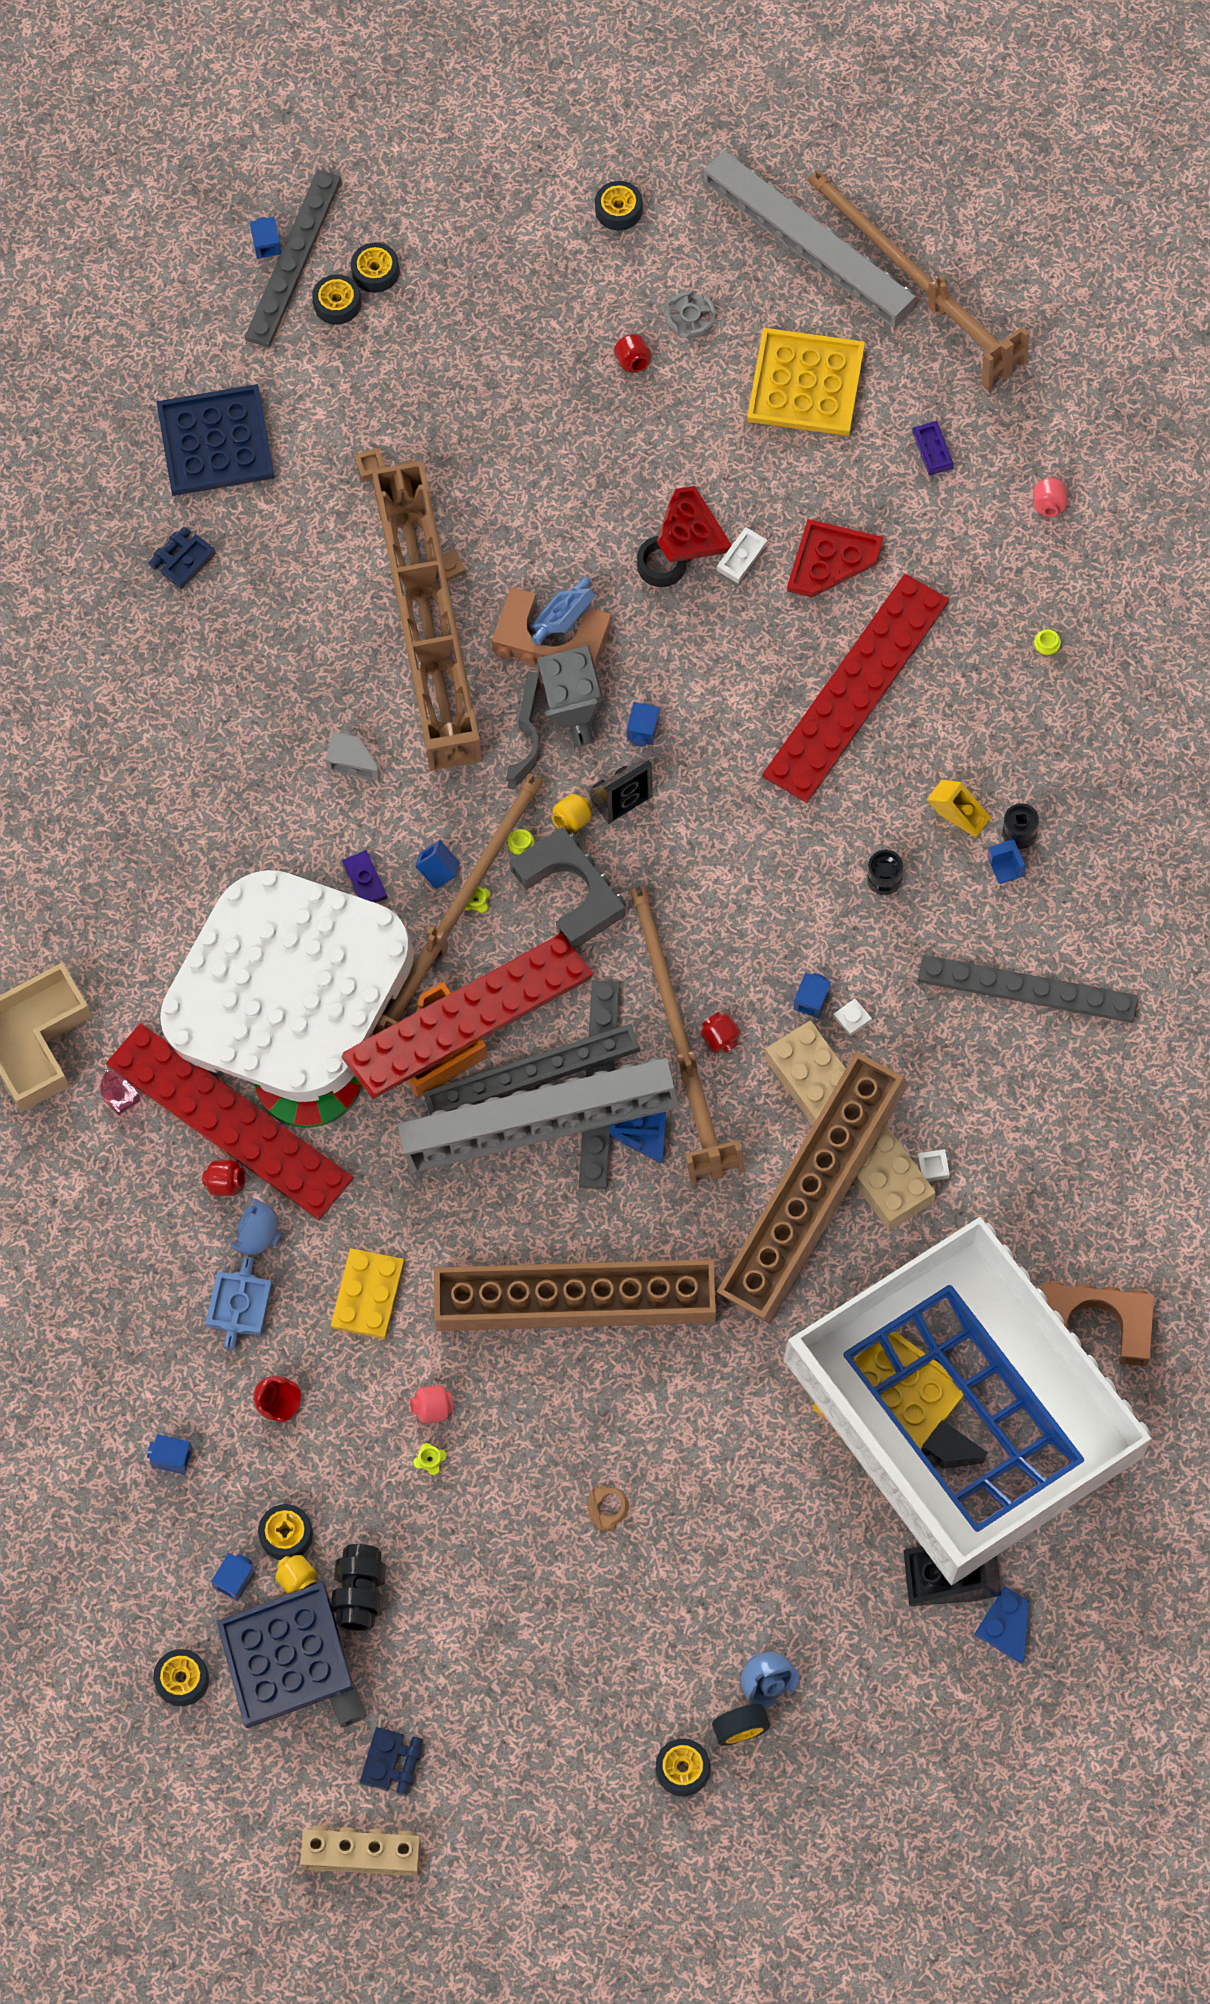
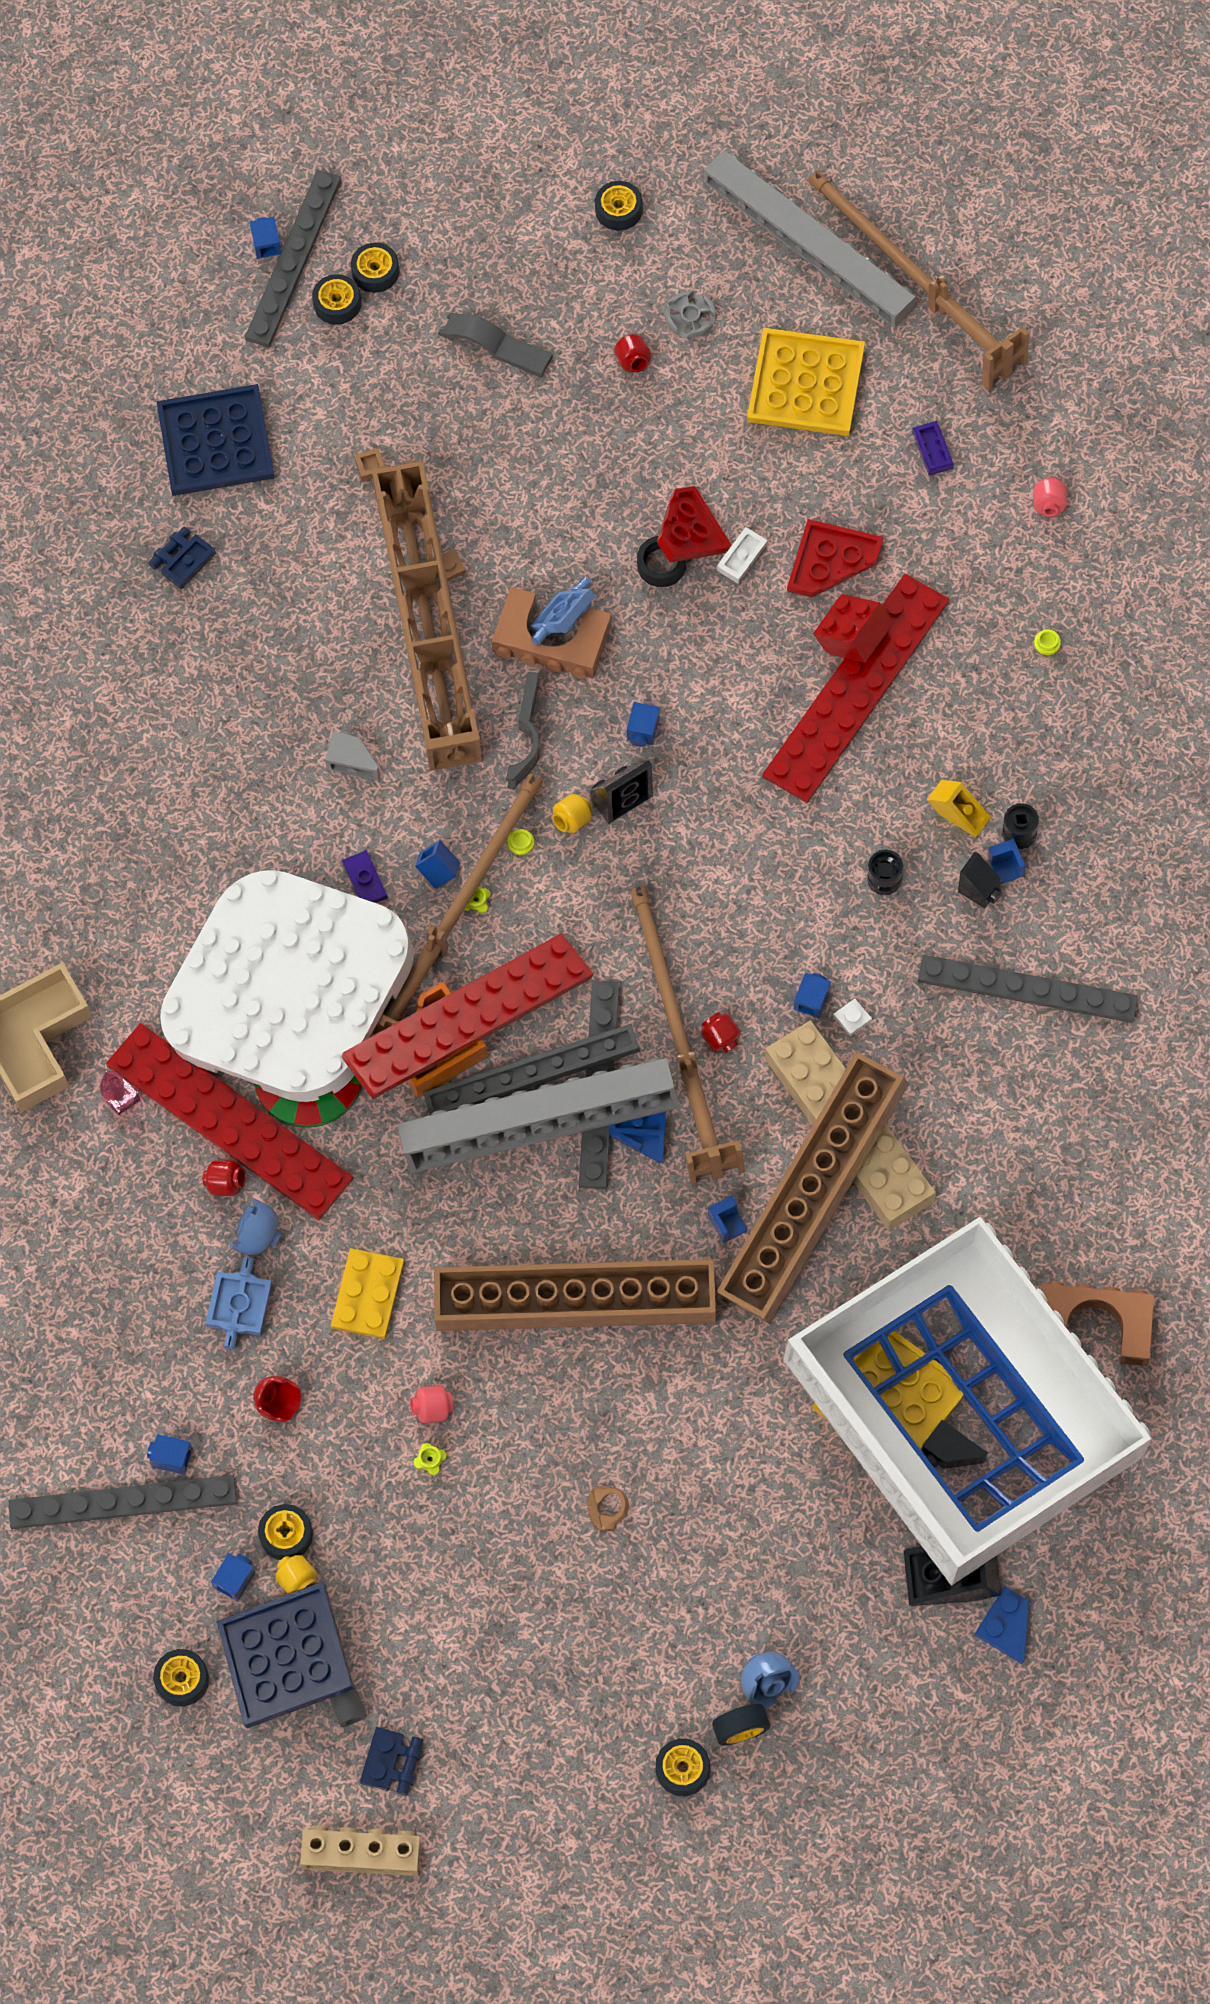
(122, 1502): none -> dark grey plate
(357, 1599): black piece -> none
(497, 342): none -> dark grey piece
(561, 854): dark grey arch -> none
(572, 691): dark grey plate -> none
(726, 1219): none -> blue panel
(853, 628): none -> red brick
(933, 1165): white plate -> none
(979, 881): none -> black slope

